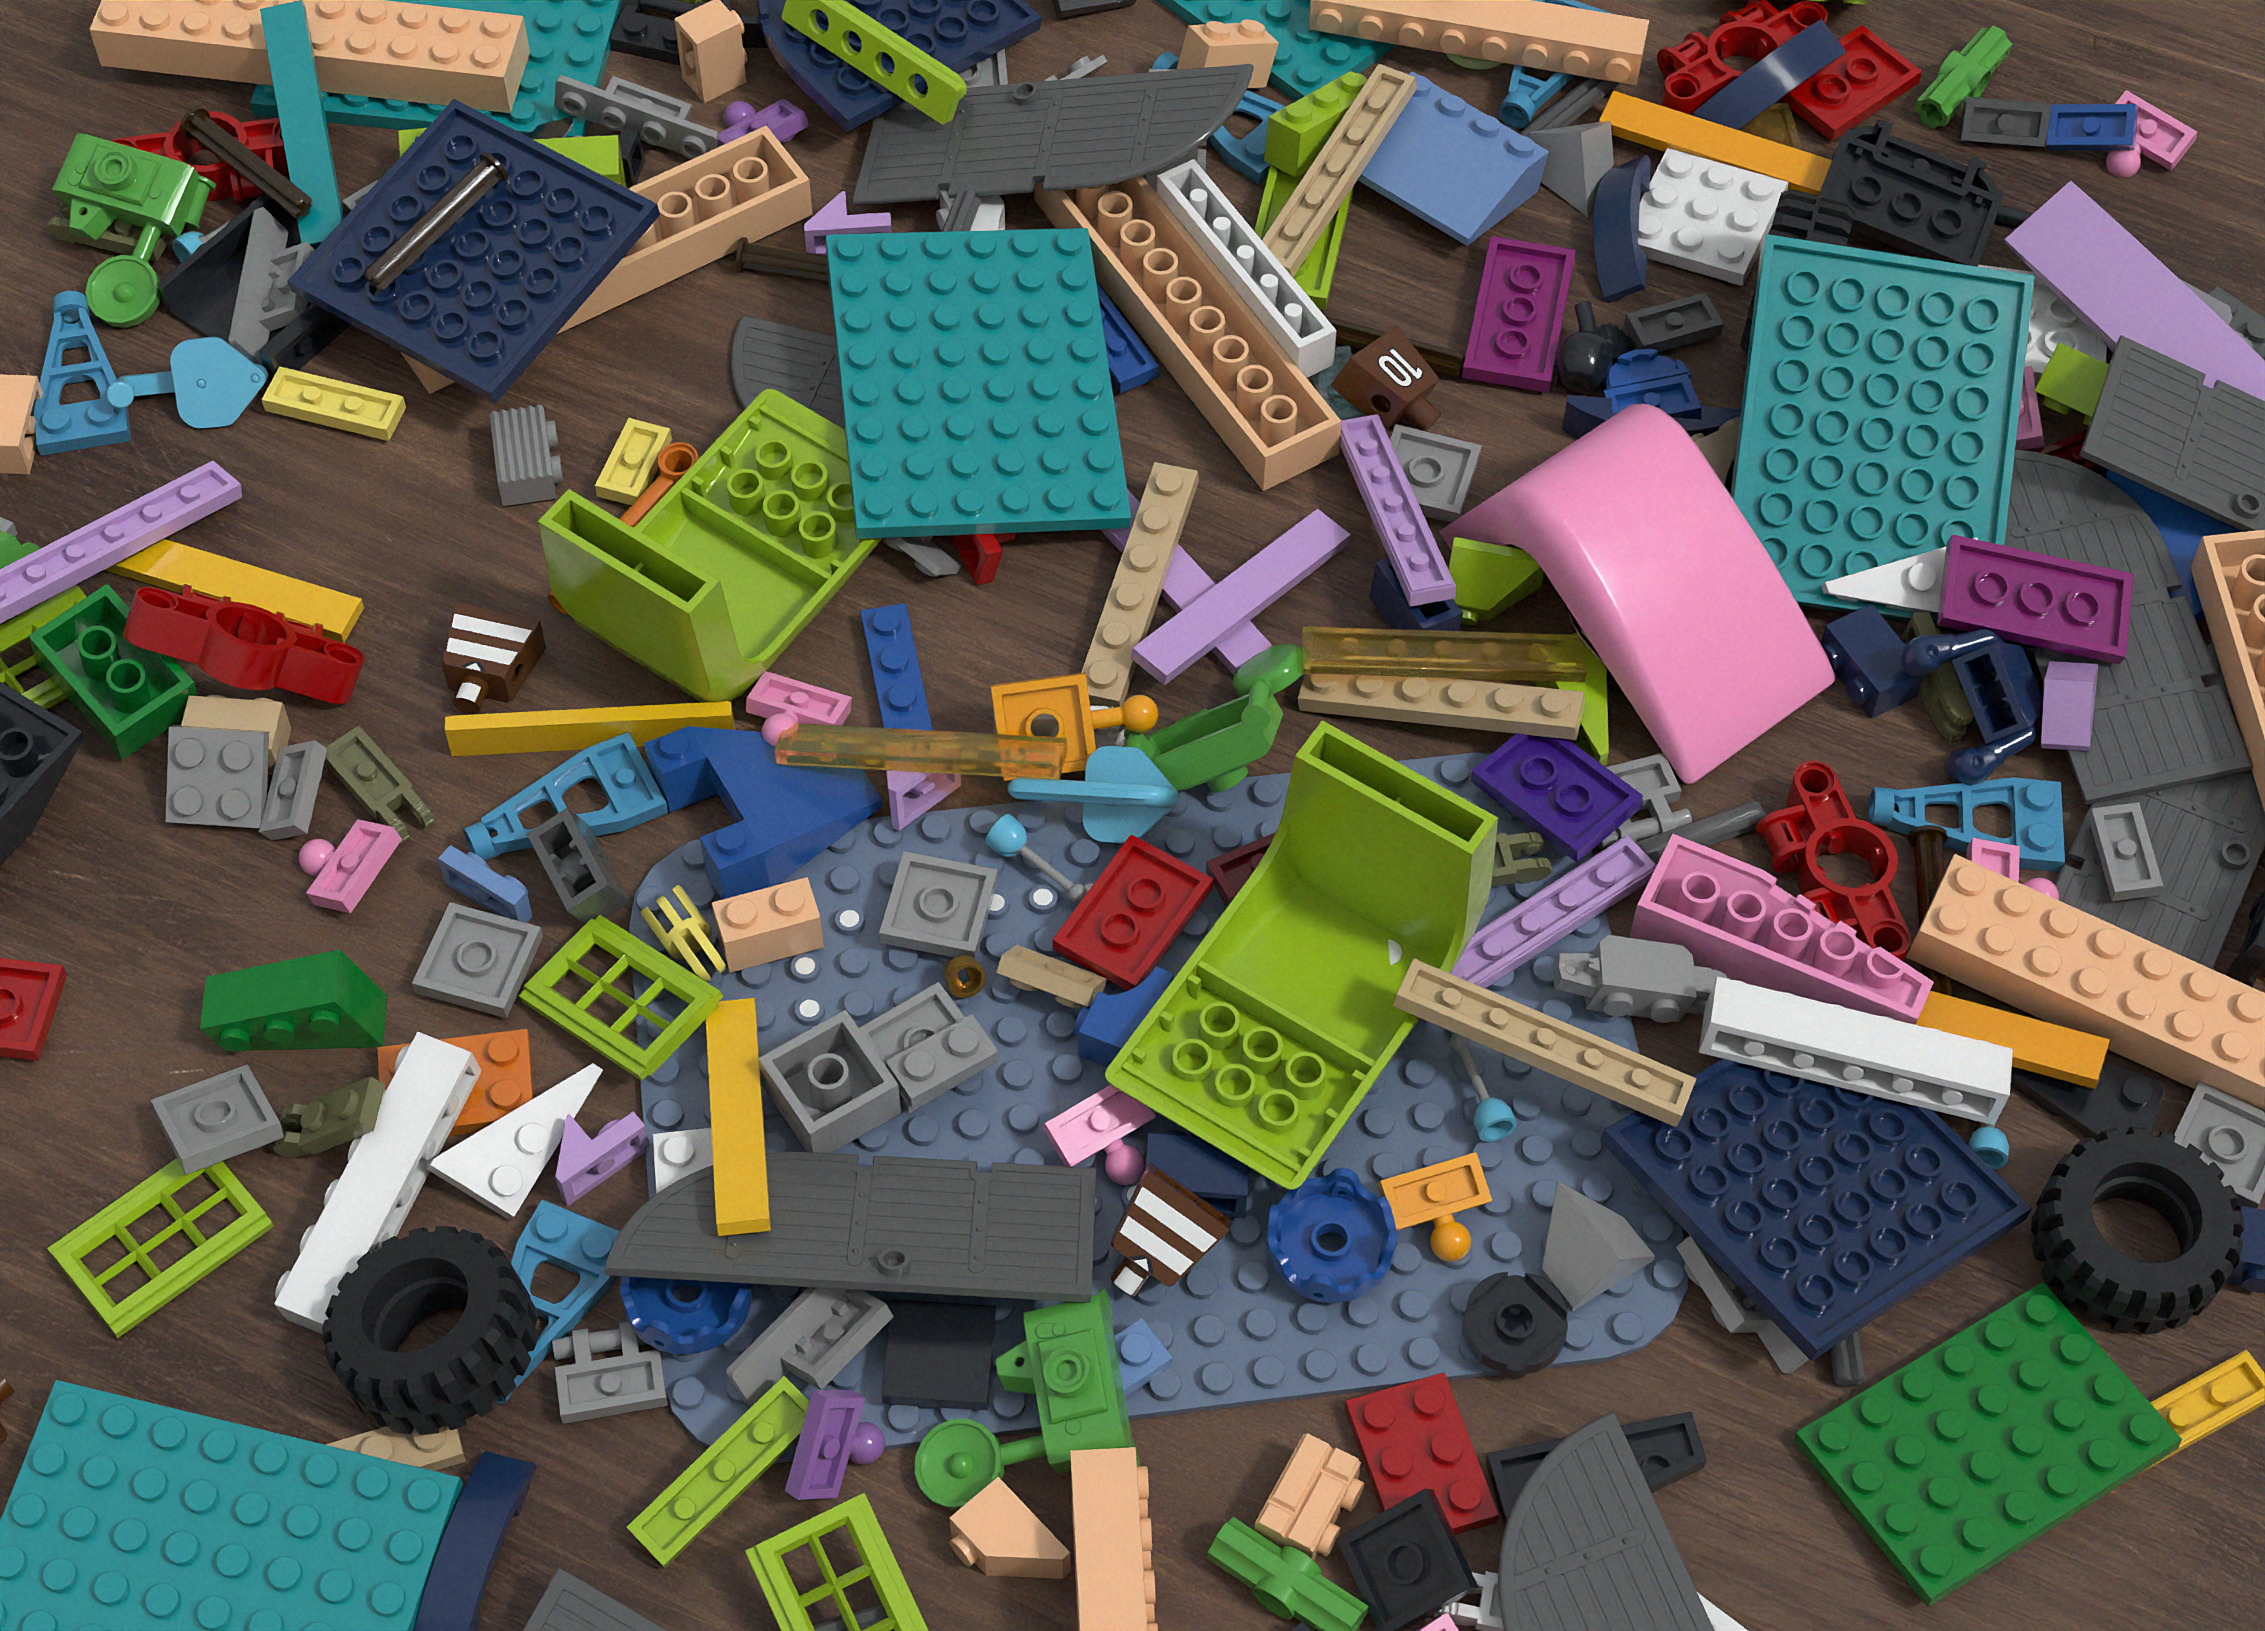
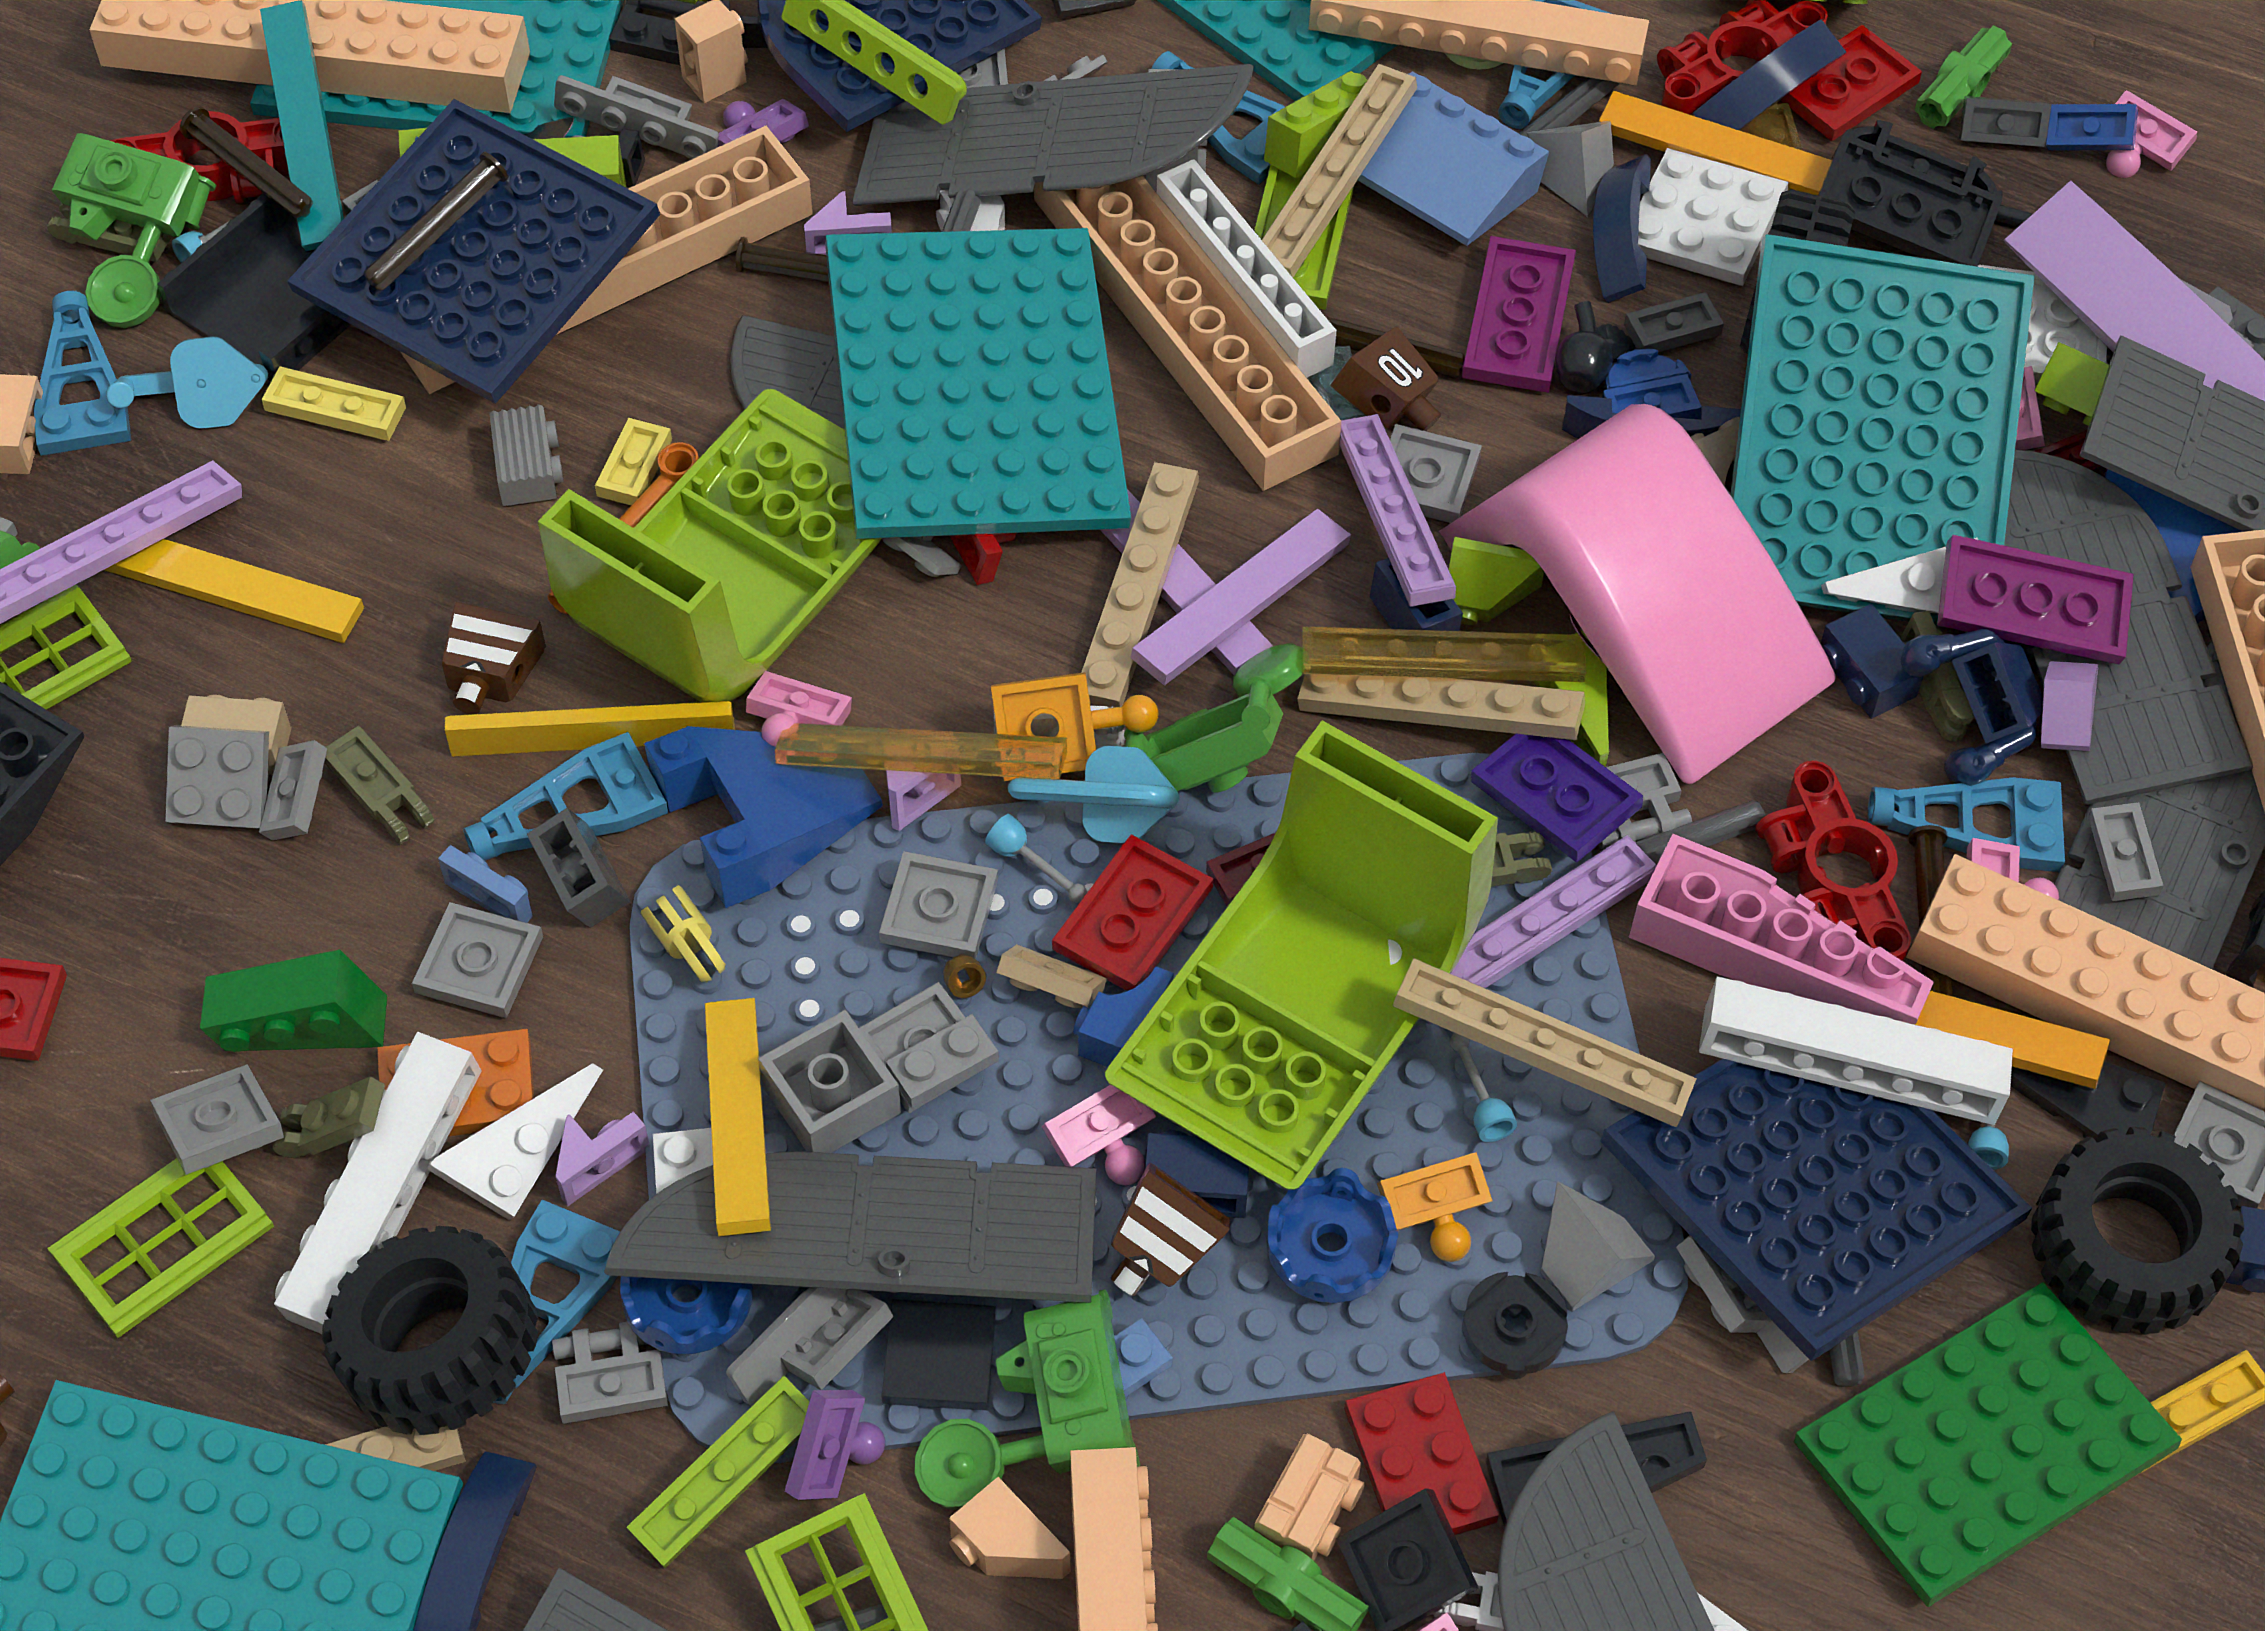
(115, 685): green brick -> none
(243, 644): red piece -> none
(263, 293): light grey bracket -> none
(351, 868): bright pink plate -> none
(595, 1033): lime piece -> none
(768, 924): light nougat brick -> none
(895, 668): blue plate -> none
(1127, 357): blue plate -> none
(1228, 45): light nougat brick -> none
(1637, 979): light grey hinge -> none

